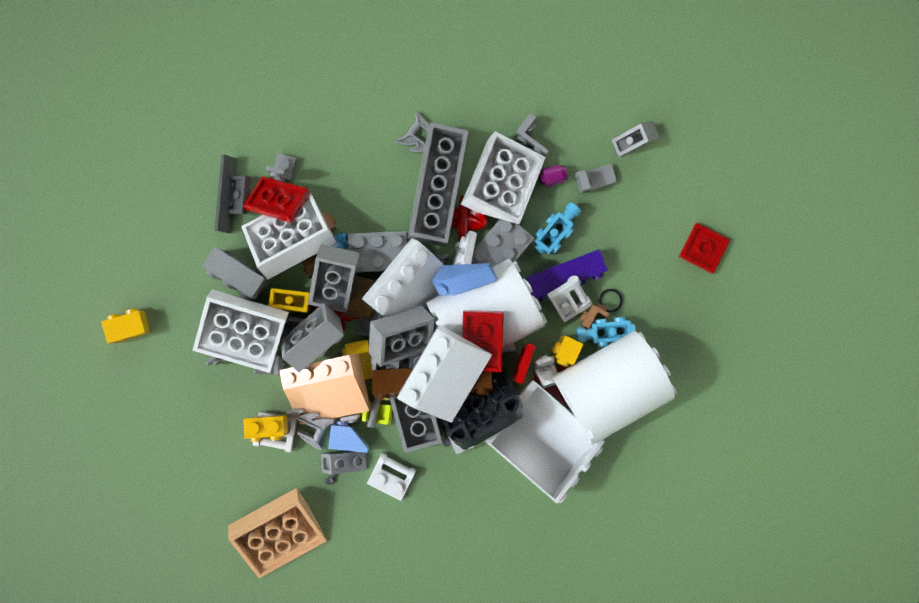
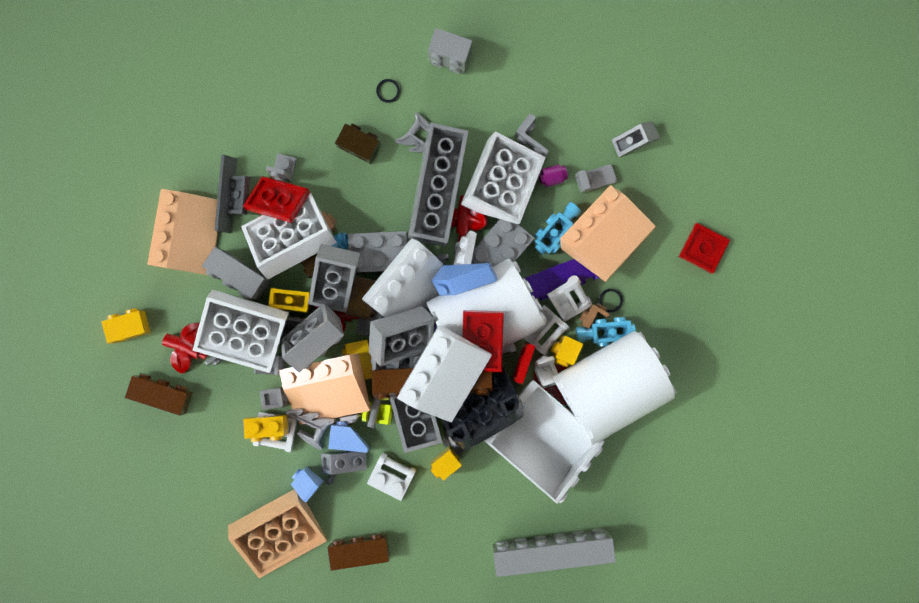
(158, 394): none -> reddish brown brick
(183, 231): none -> light nougat slope
(183, 345): none -> red plant
(273, 398): none -> light grey bracket
(306, 483): none -> light blue slope
(358, 143): none -> dark brown brick
(358, 551): none -> reddish brown brick
(392, 81): none -> black piece
(445, 463): none -> yellow brick
(449, 51): none -> light grey brick
(537, 335): none -> white plate
(553, 552): none -> light grey brick
(607, 233): none -> light nougat slope

